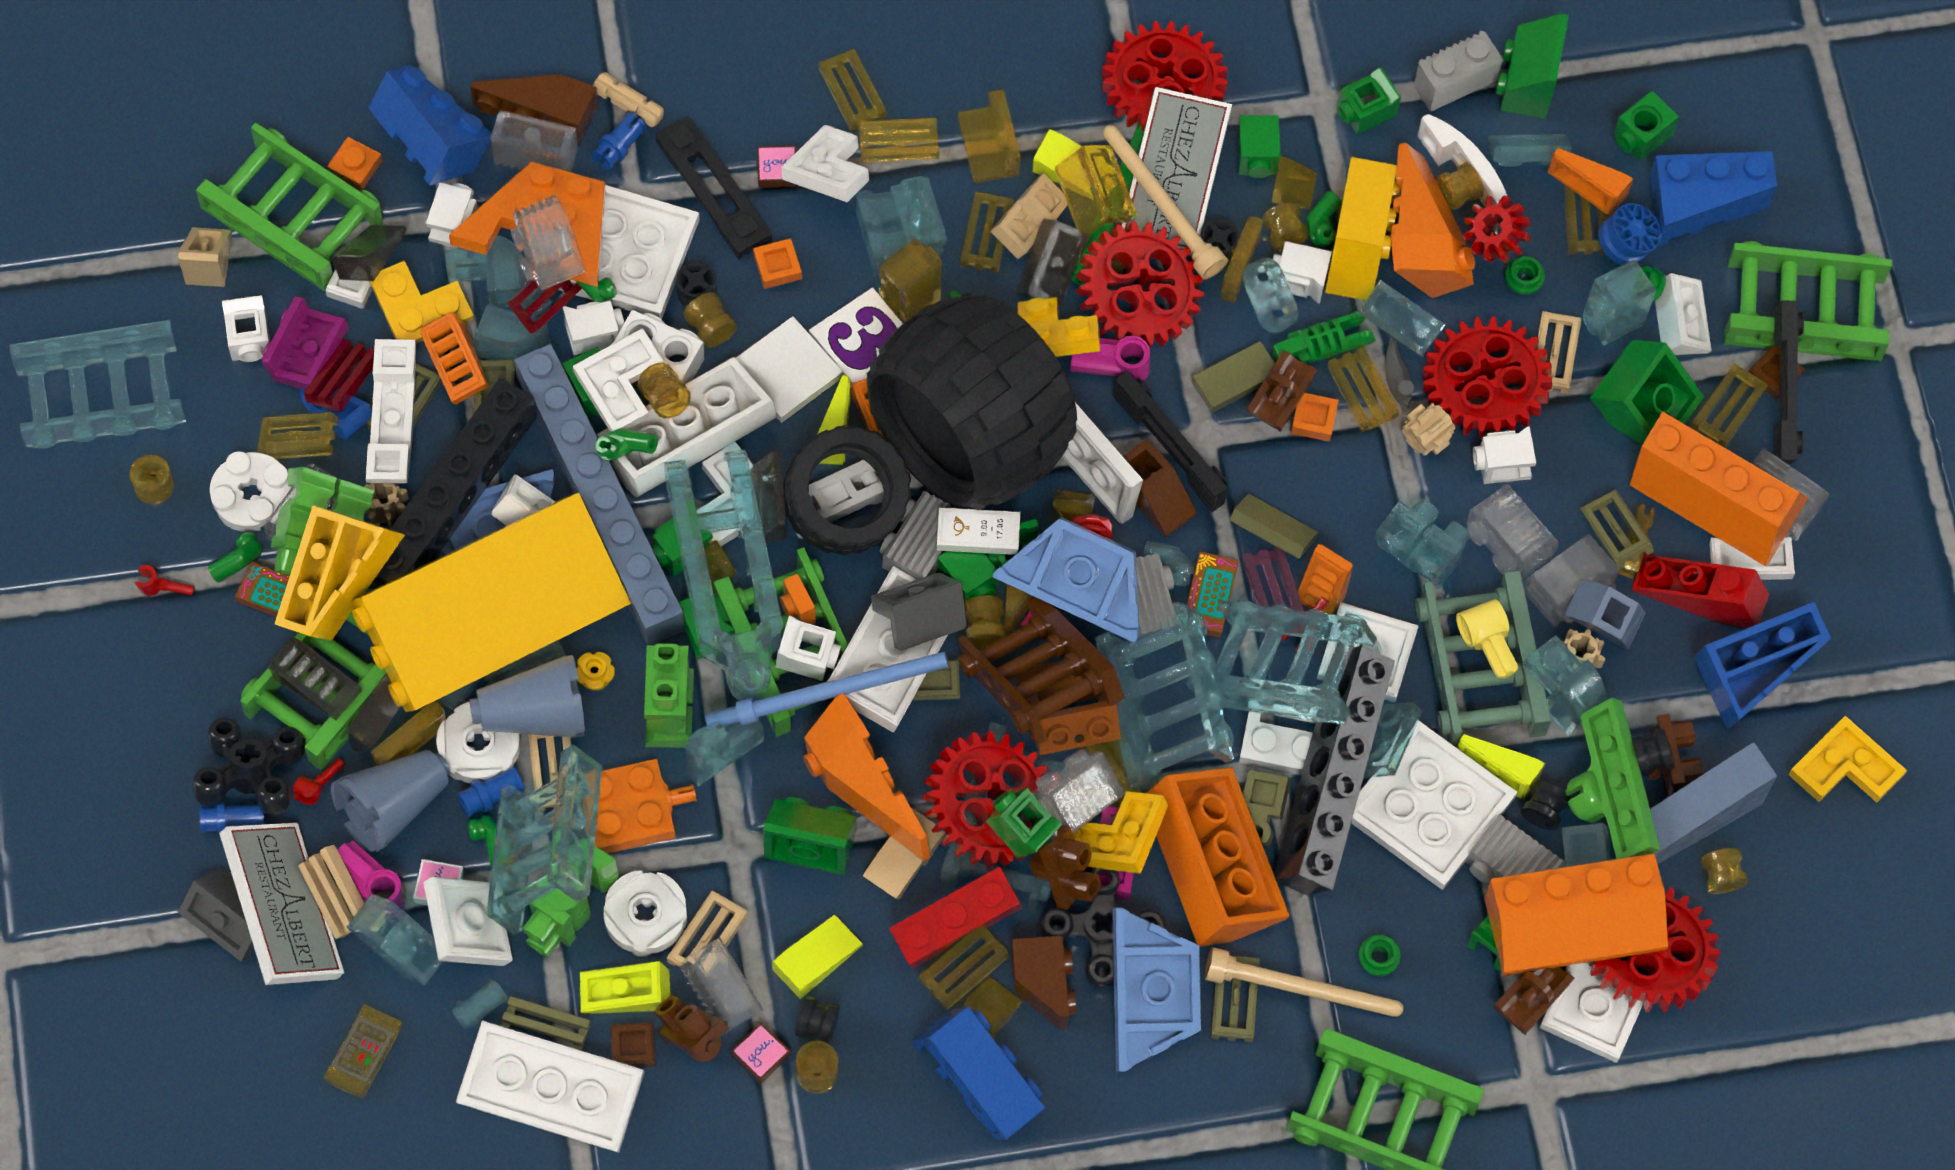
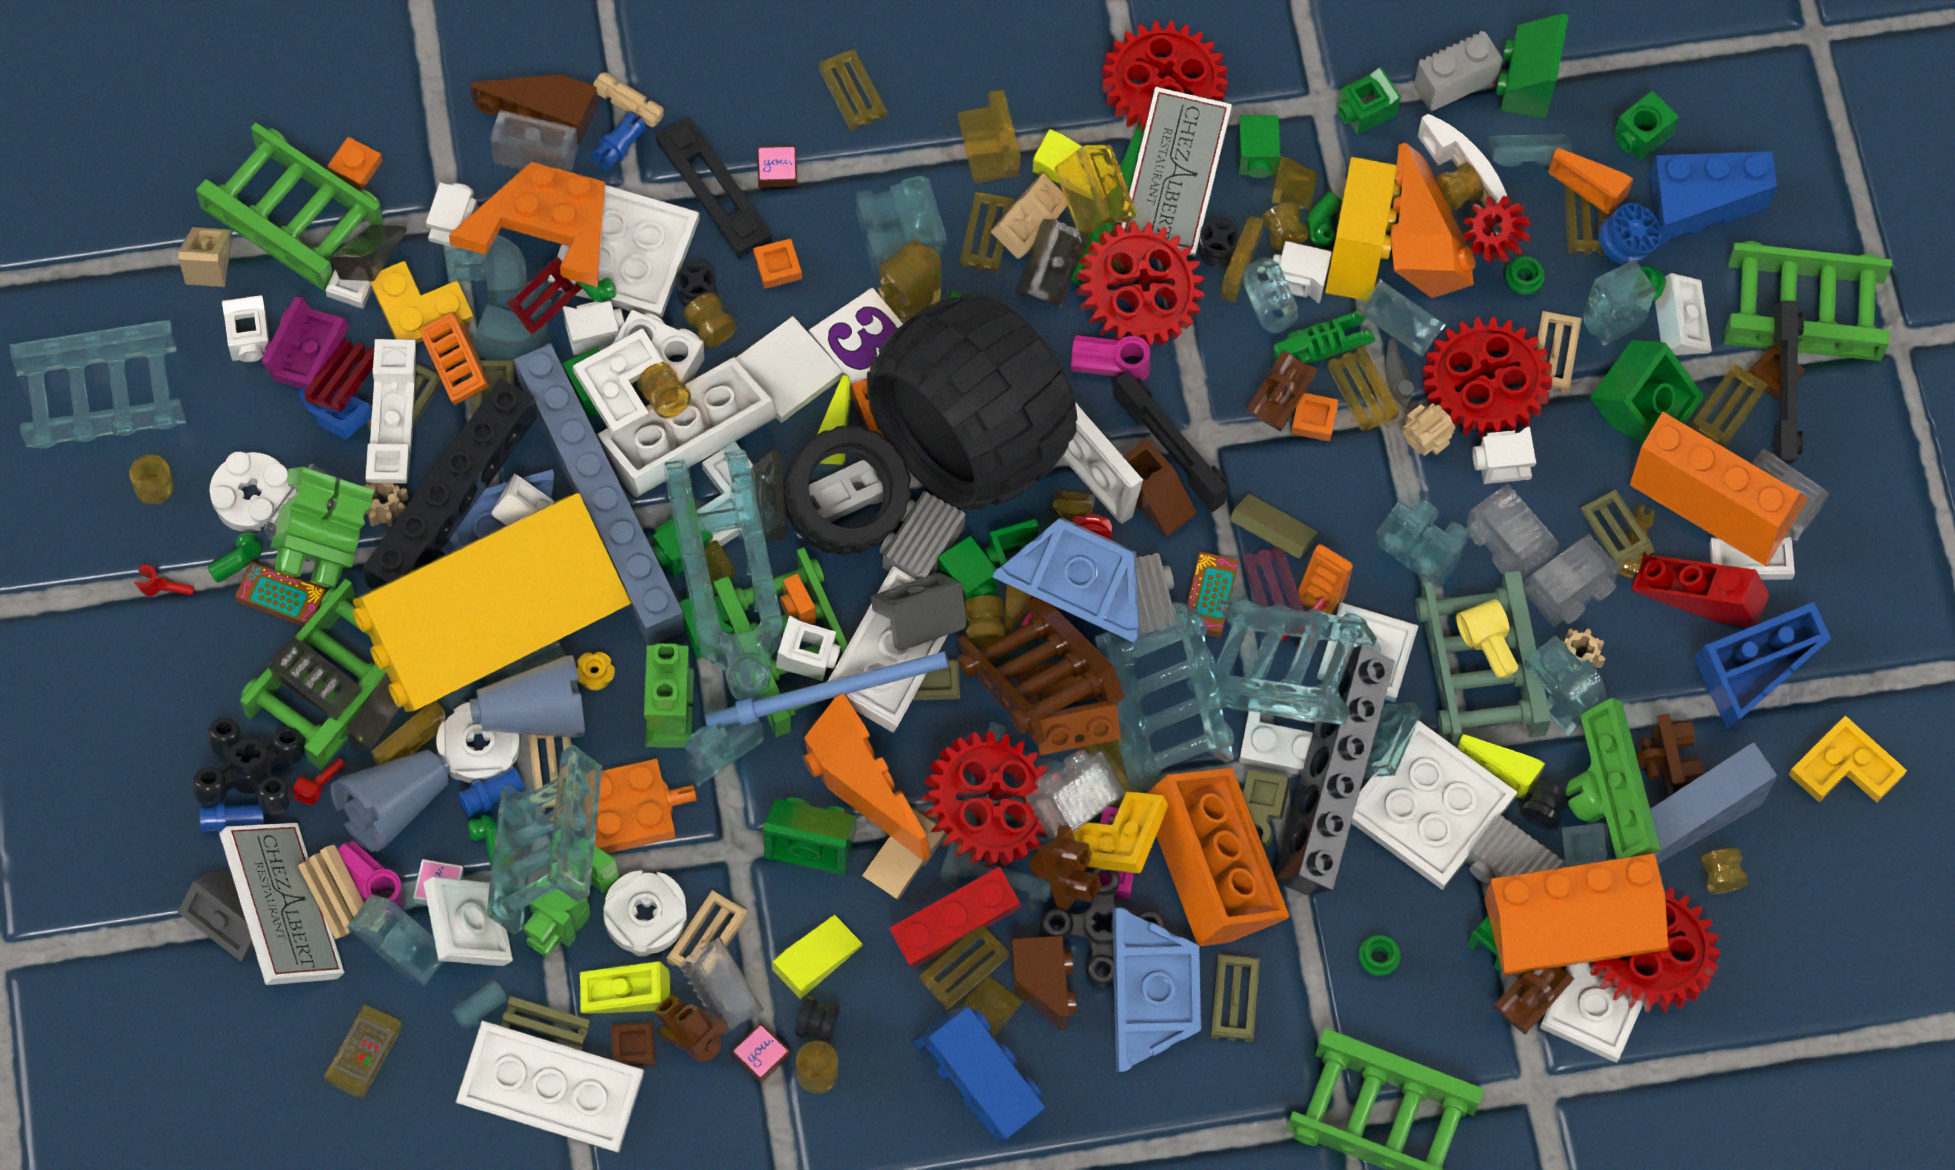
(297, 449): clear yellow tile -> none
(332, 568): yellow wedge -> none
(430, 124): blue wedge -> none
(547, 242): clear brick -> none
(624, 441): green arm -> none
(823, 165): white plate -> none
(898, 134): clear yellow tile -> none
(978, 531): white tile -> none
(1013, 831): green window -> none
(1063, 336): yellow plate -> none
(1174, 557): clear light blue arm -> none
(1207, 259): tan piece -> none
(1222, 967): tan piece -> none
(1233, 377): olive tile -> none
(1606, 612): sand blue slope -> none
(1653, 752): black wheel -> none

